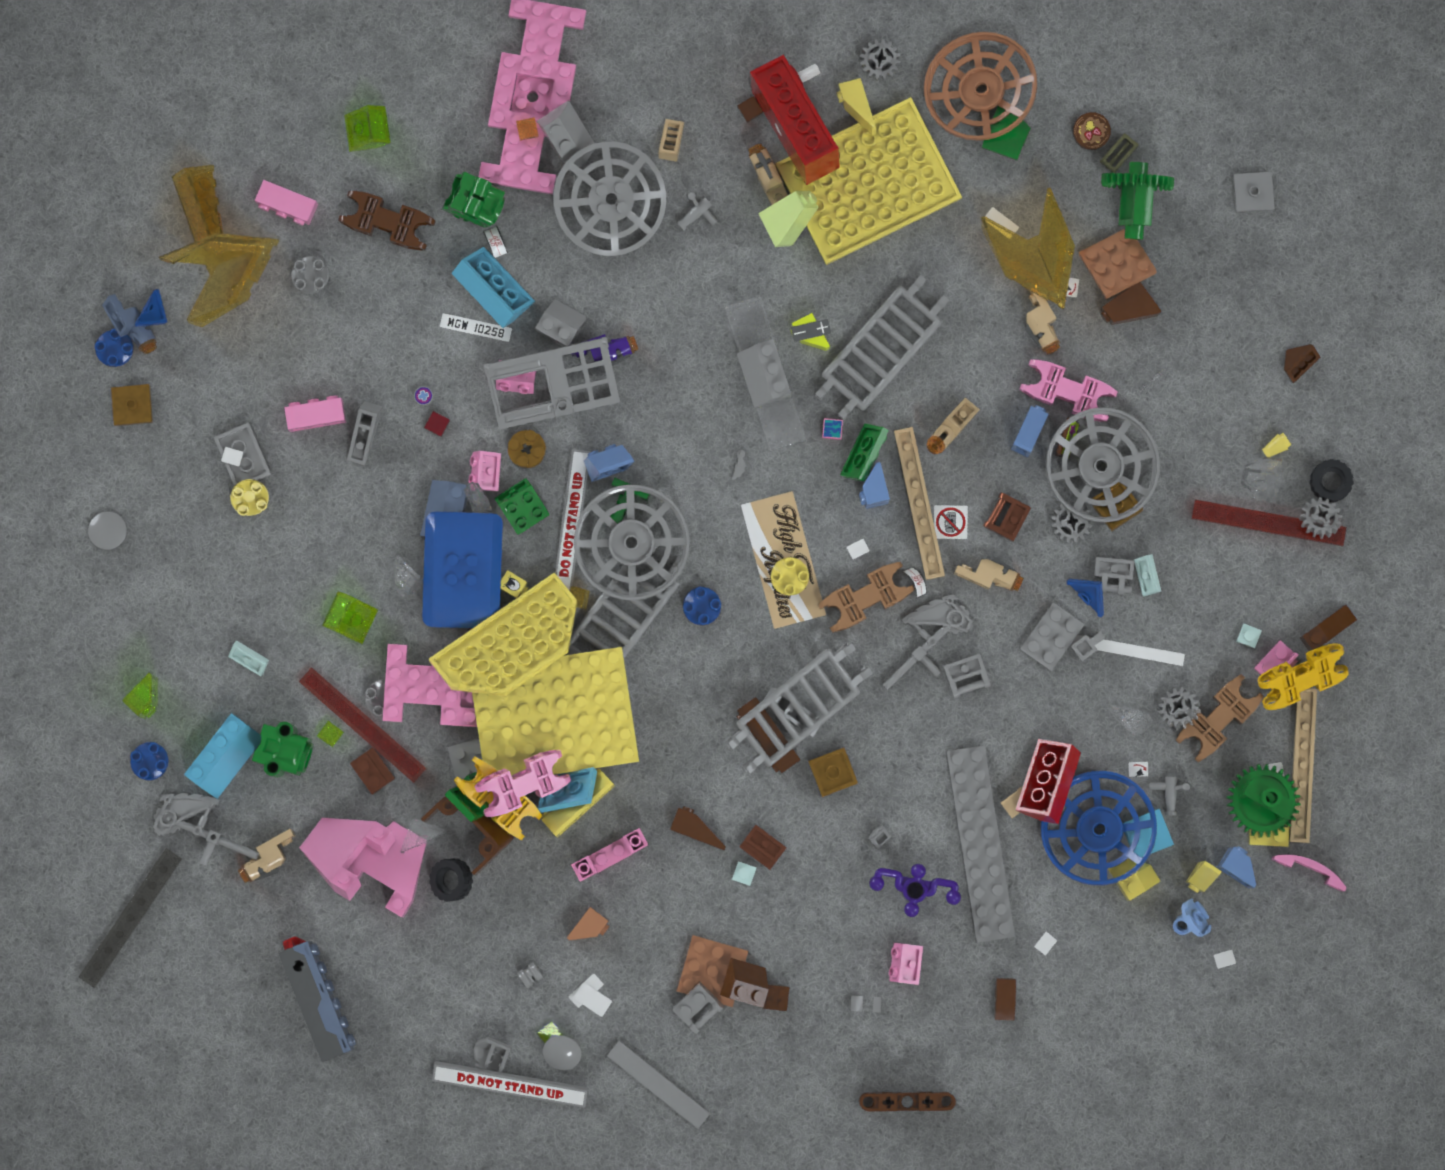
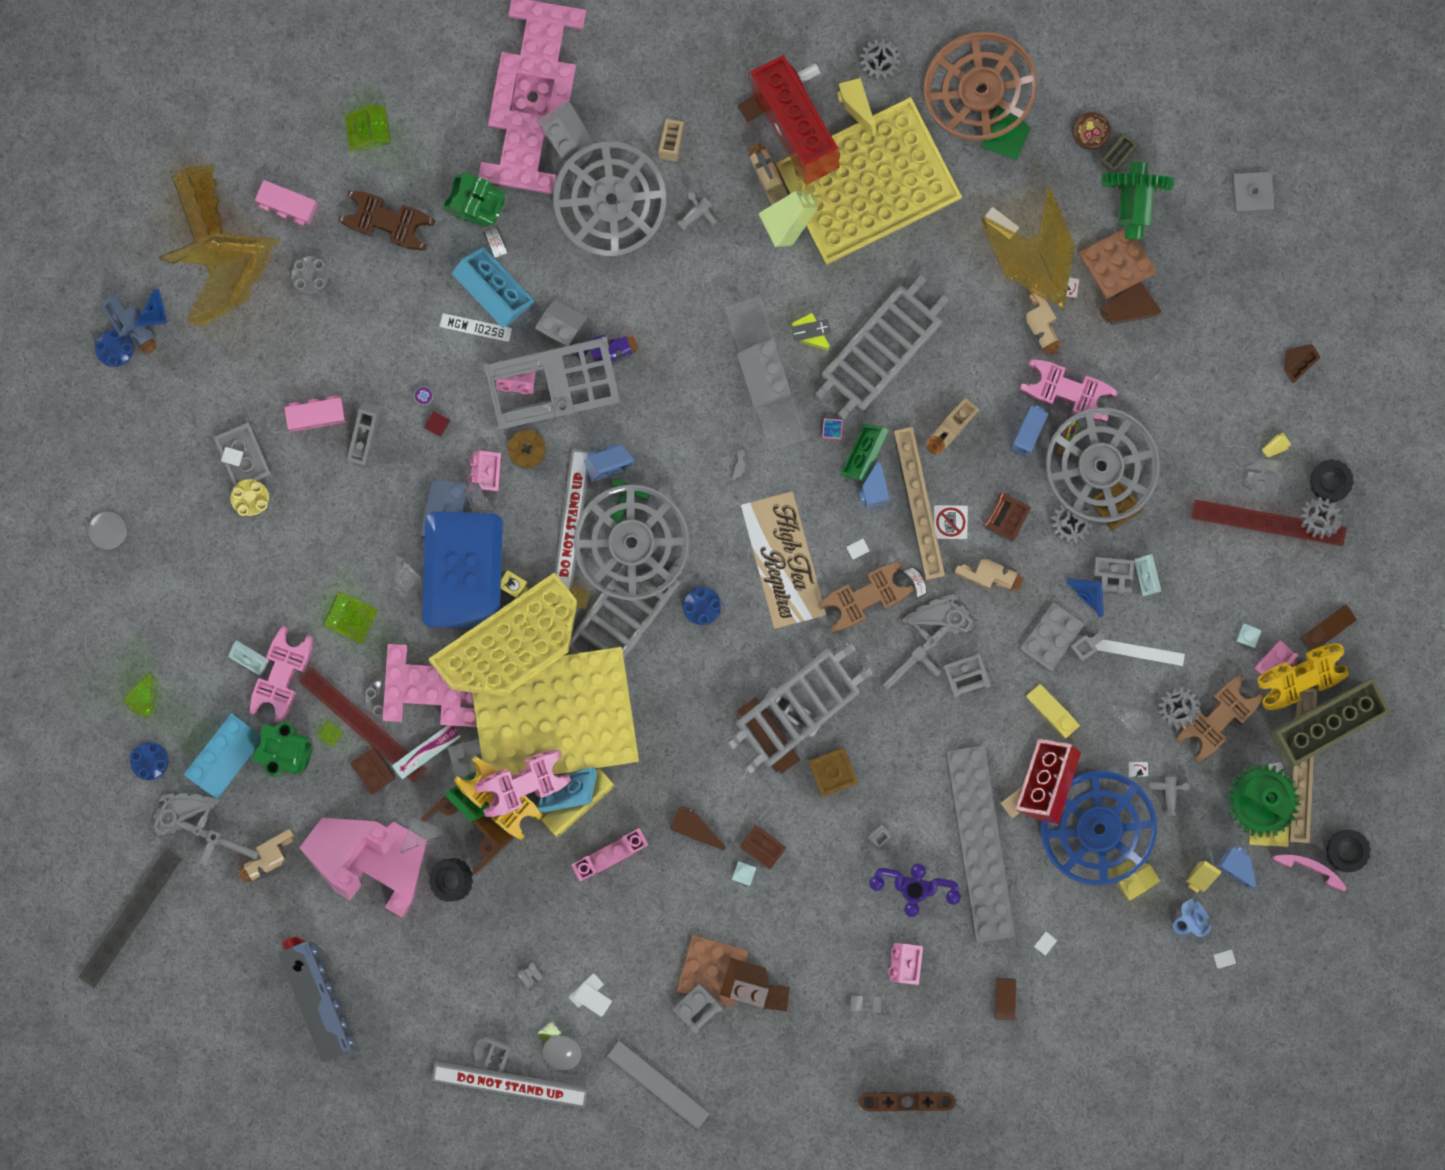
(131, 405): pearl gold plate -> none
(281, 675): none -> bright pink piece
(426, 751): none -> sticker
(522, 506): green bracket -> none
(527, 129): clear yellow tile -> none
(589, 926): nougat slope -> none
(789, 576): light yellow dish -> none
(1052, 711): none -> light yellow slope
(1163, 836): medium azure slope -> none
(1330, 722): none -> olive brick
(1362, 846): none -> black tyre

